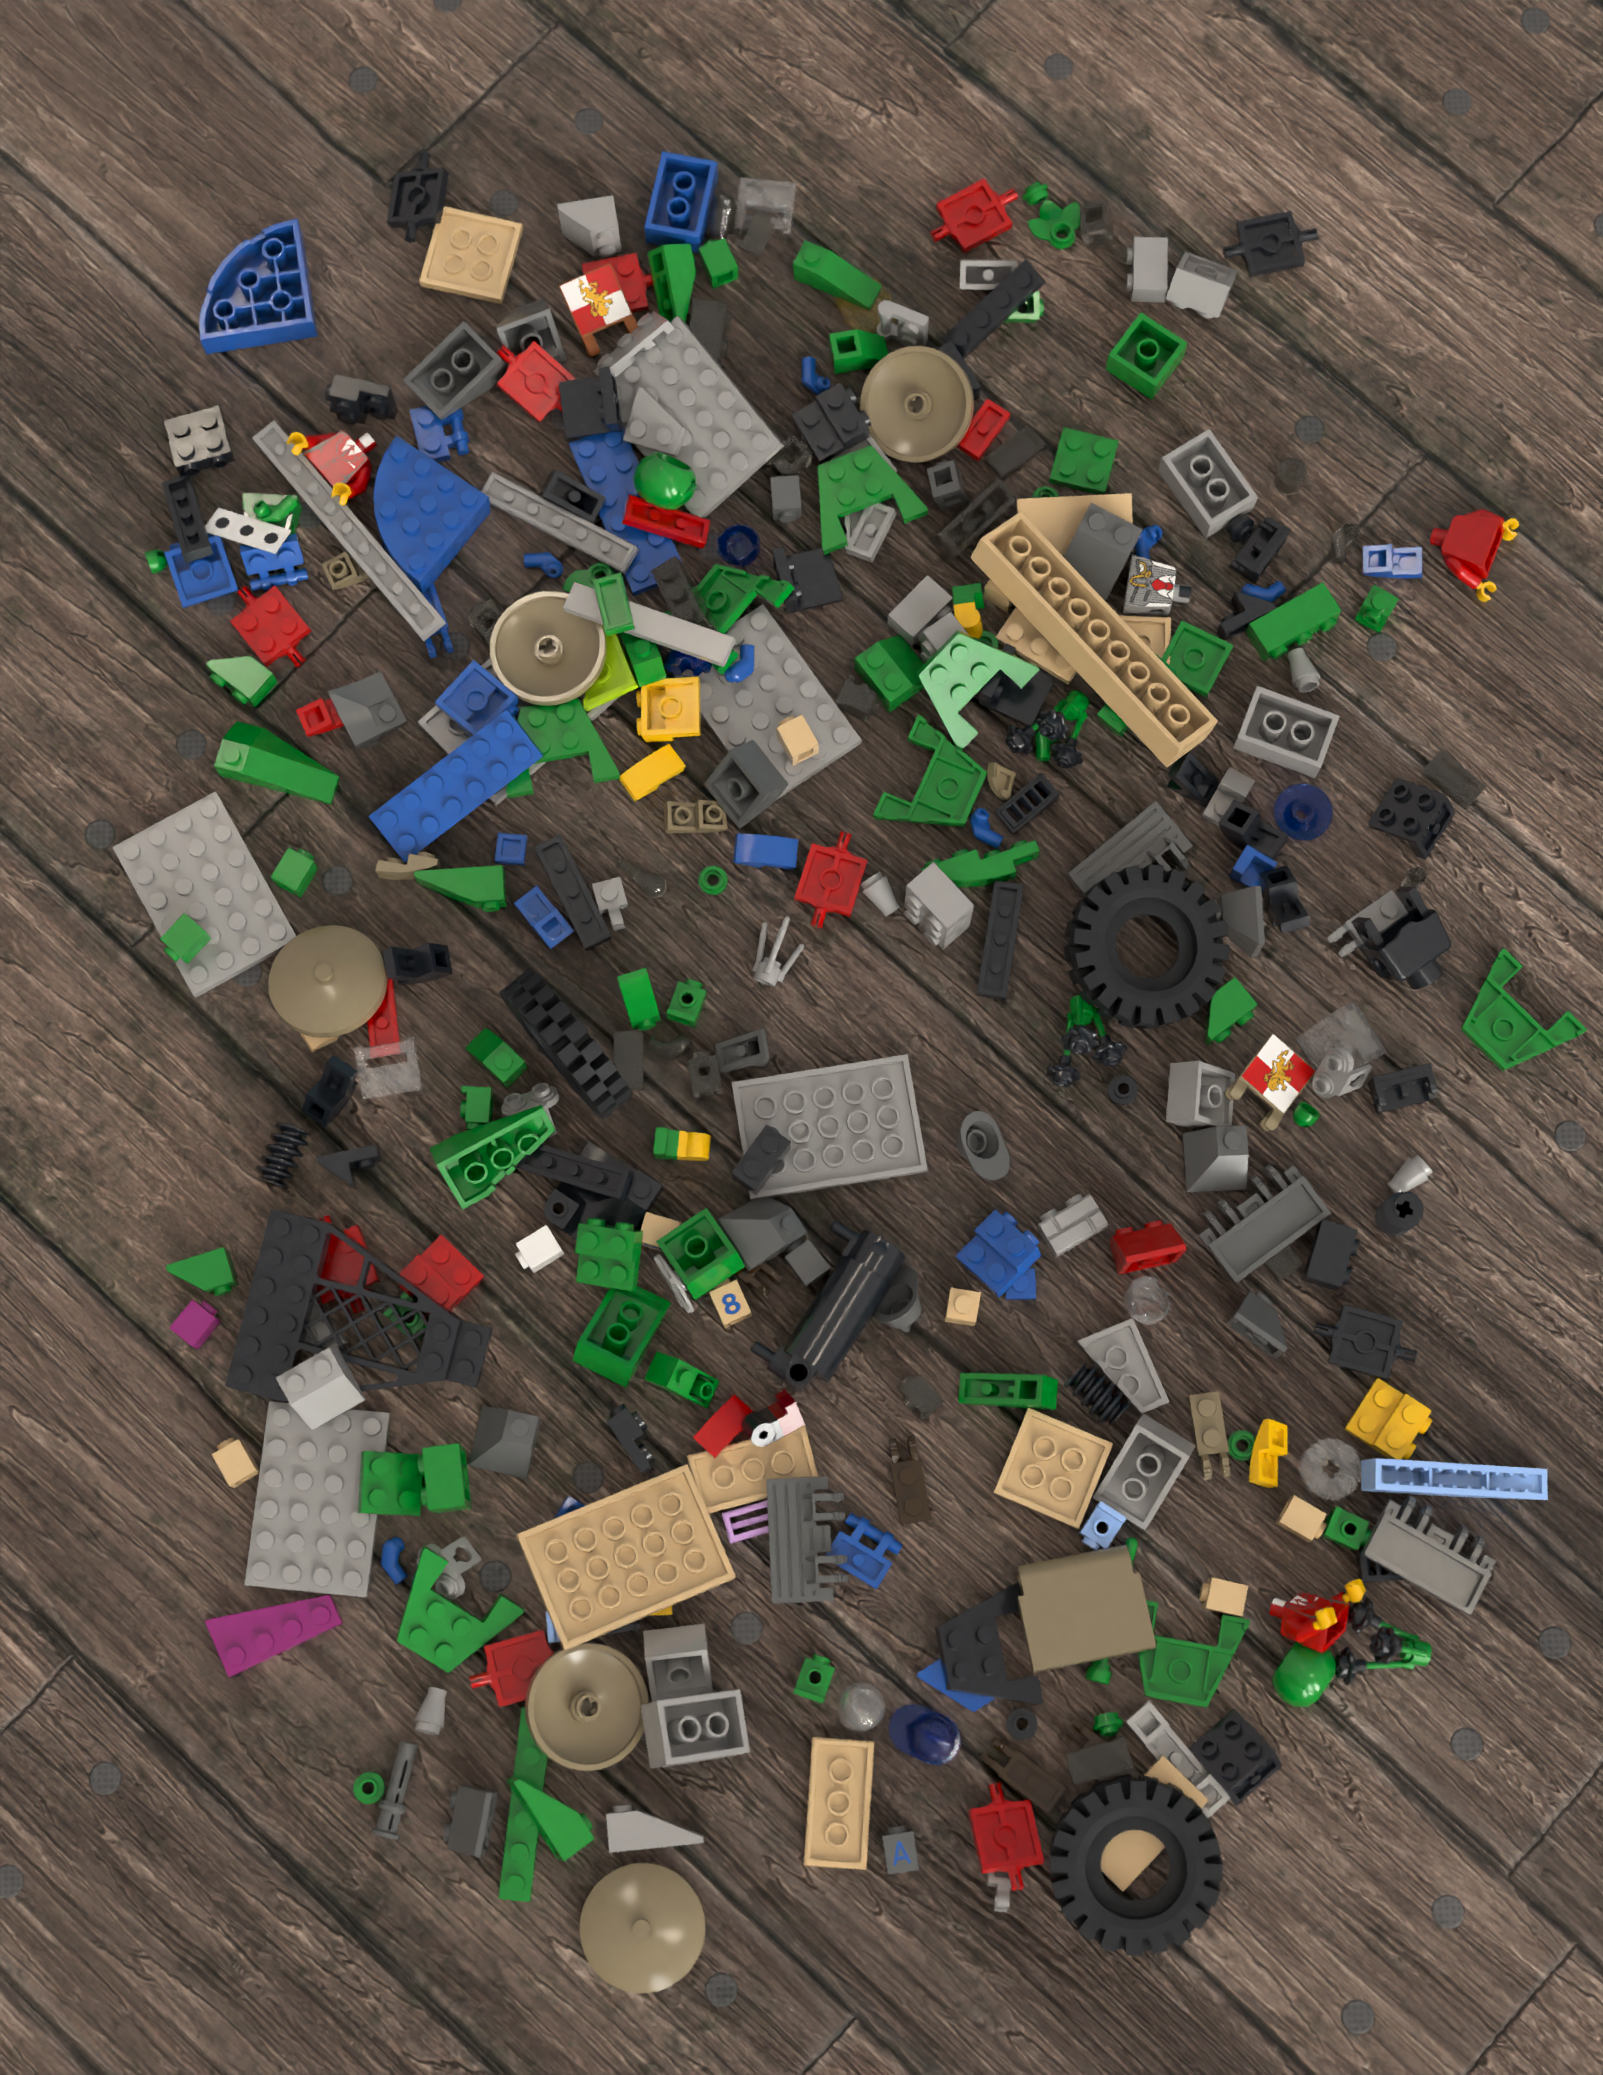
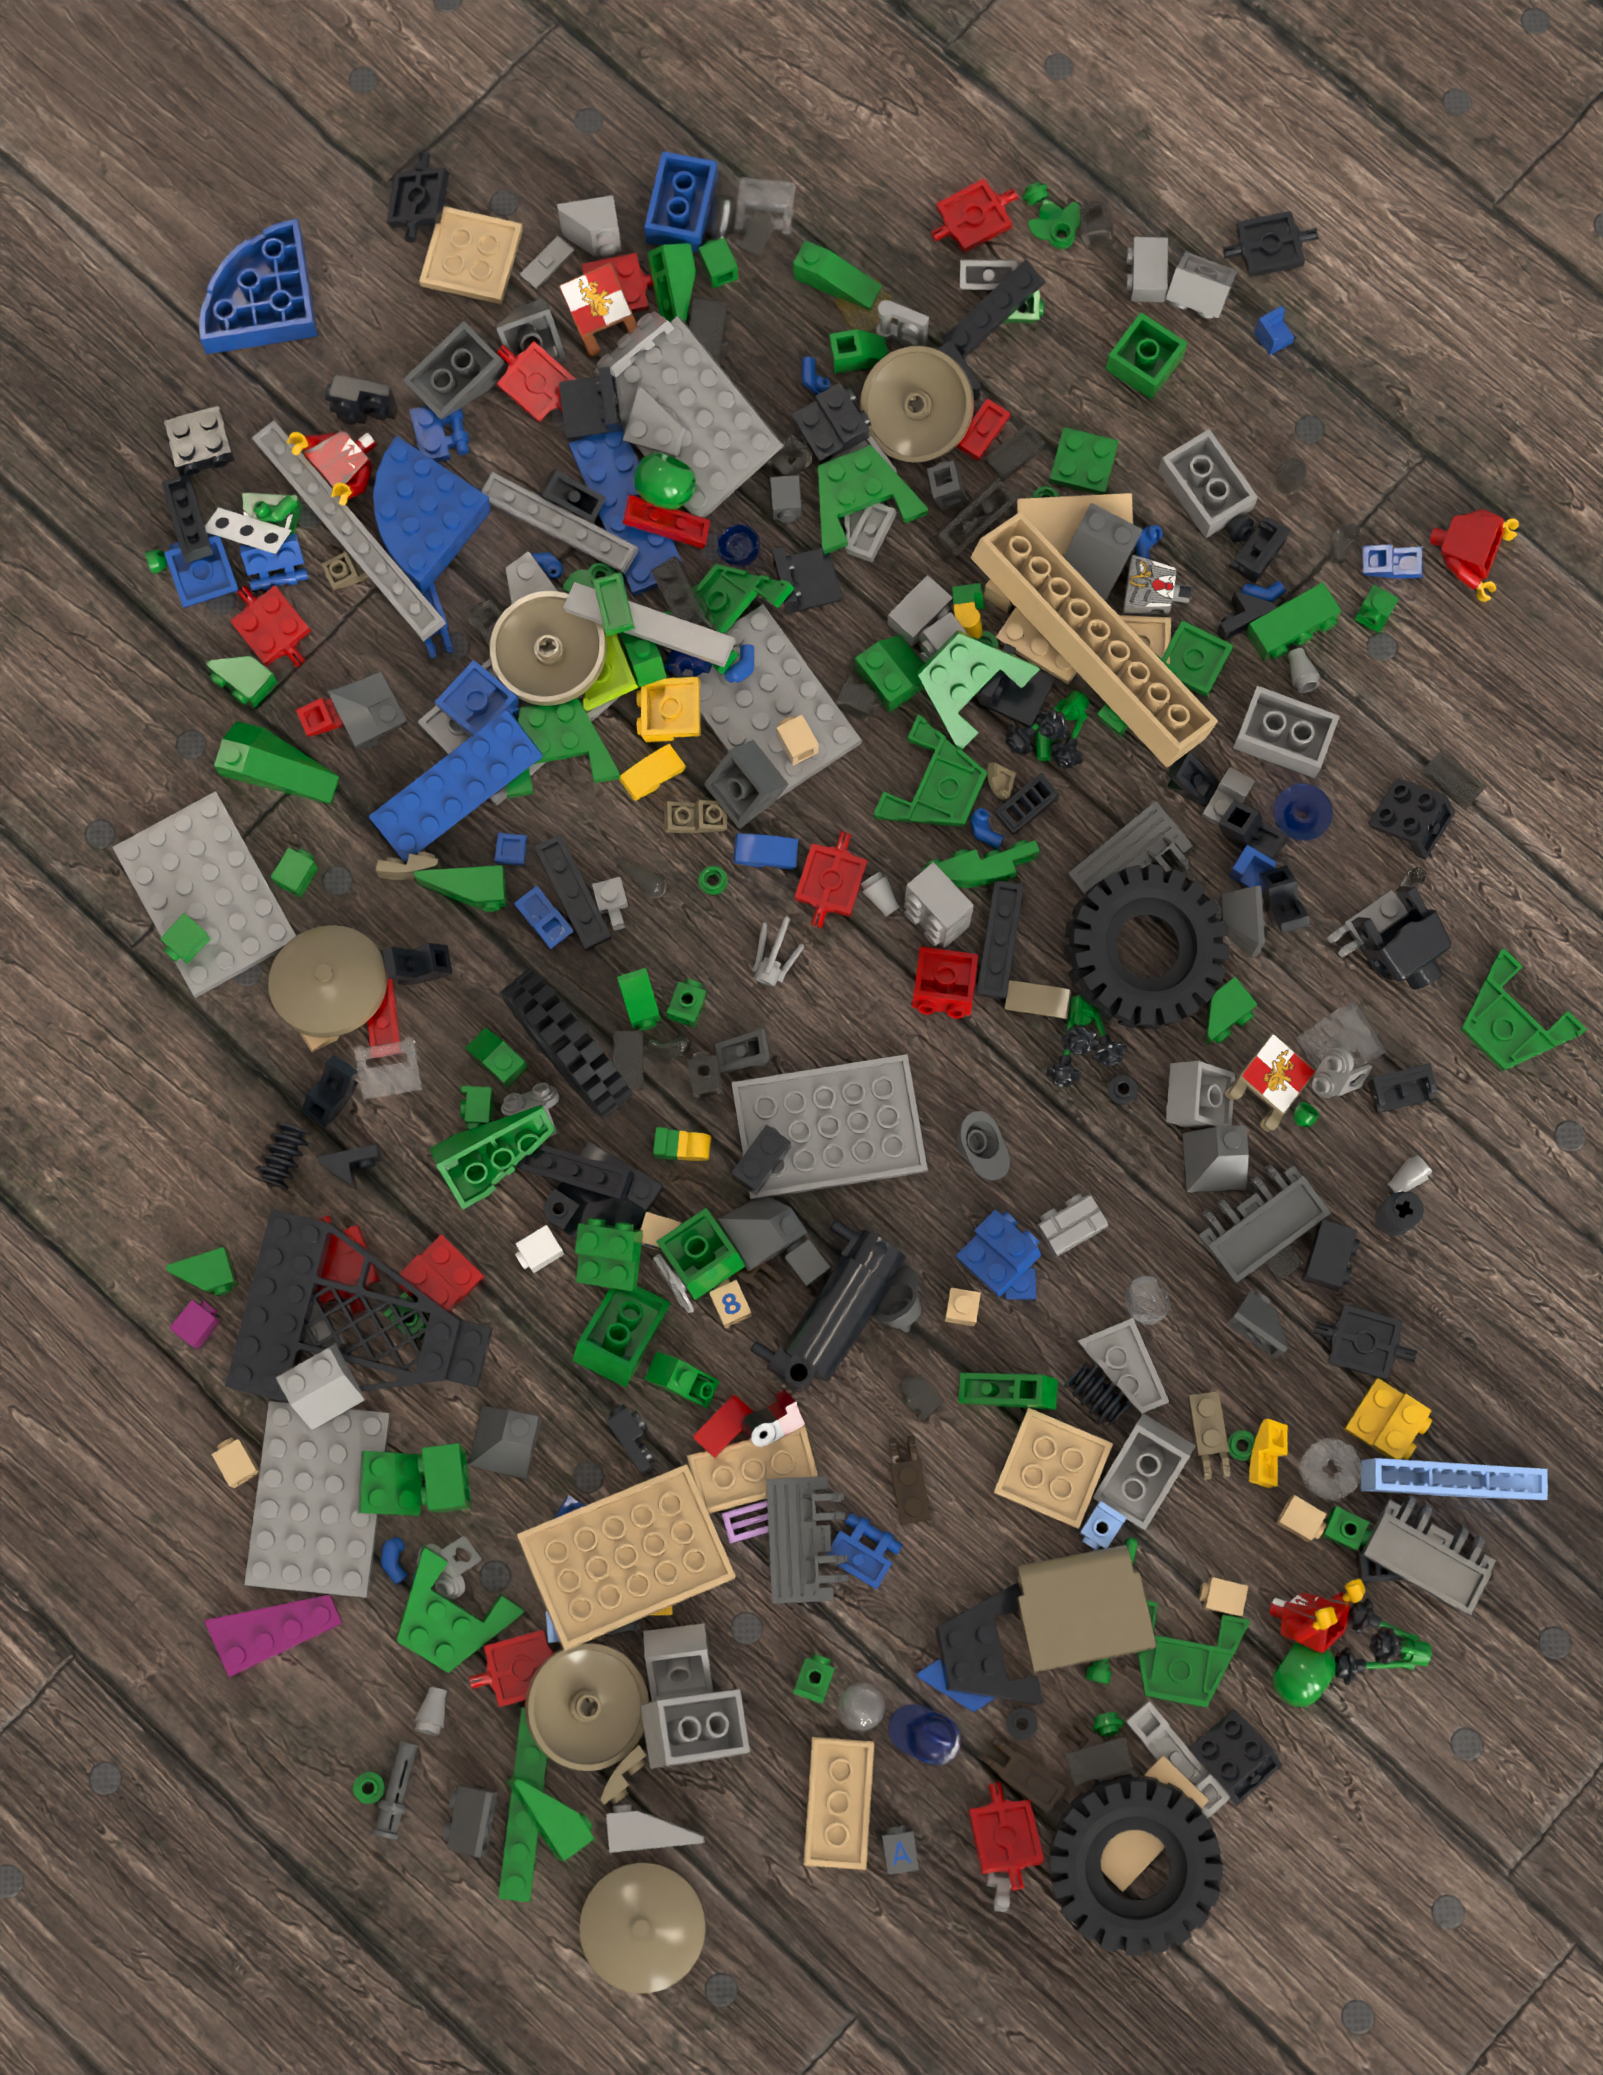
(526, 577): none -> light grey wing
(546, 263): none -> light grey piece
(617, 1783): none -> dark tan slope
(945, 982): none -> red plate
(1038, 999): none -> dark tan slope
(1146, 1247): red slope -> none
(1273, 331): none -> blue panel

